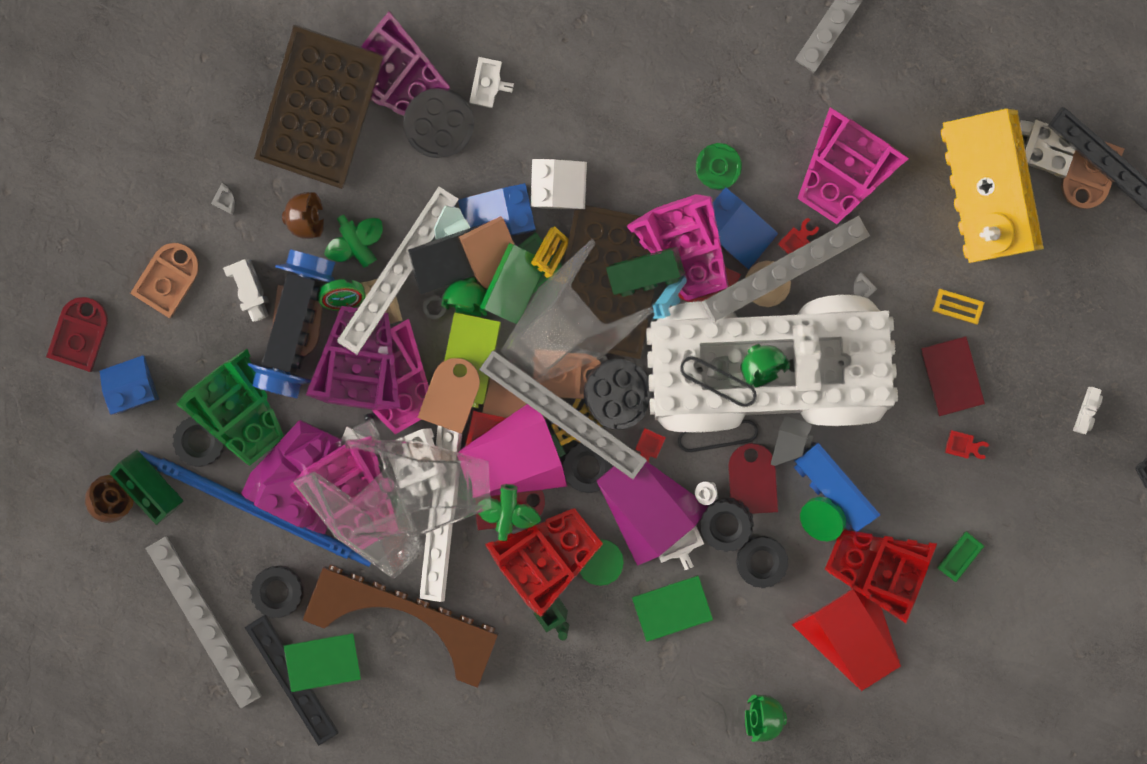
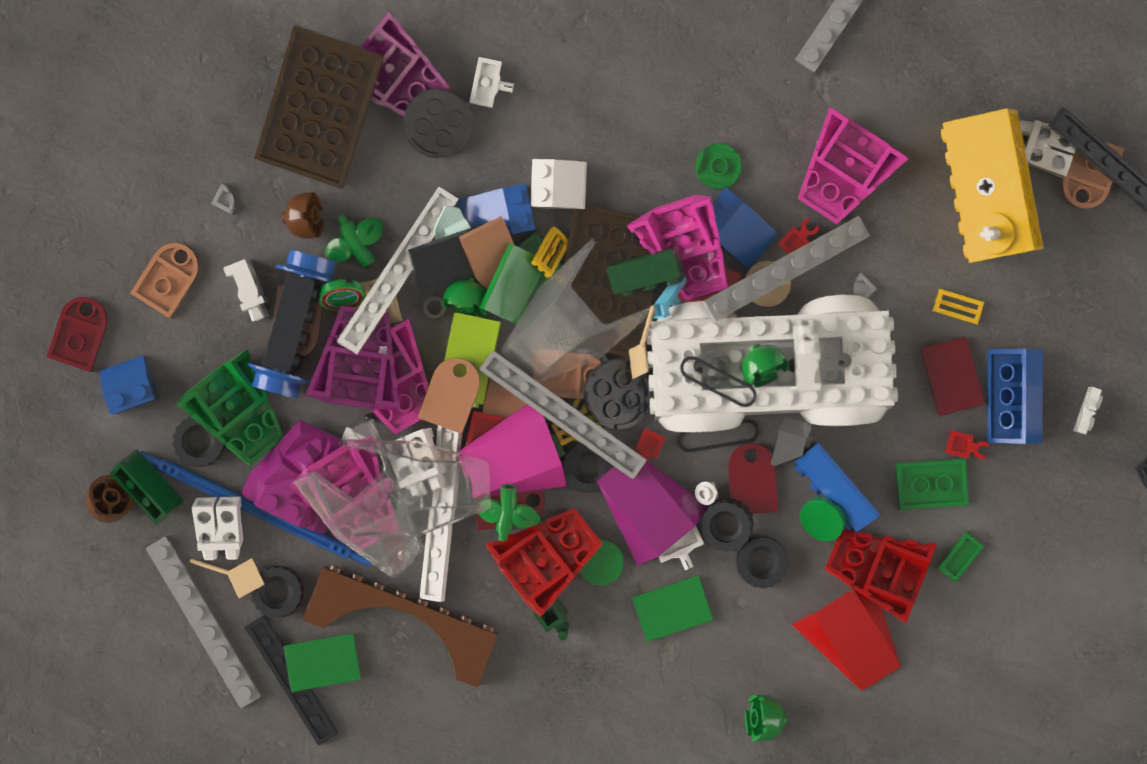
(218, 526): none -> white hips
(244, 577): none -> tan piece
(638, 355): none -> tan piece
(932, 484): none -> green tile
(1014, 396): none -> blue slope

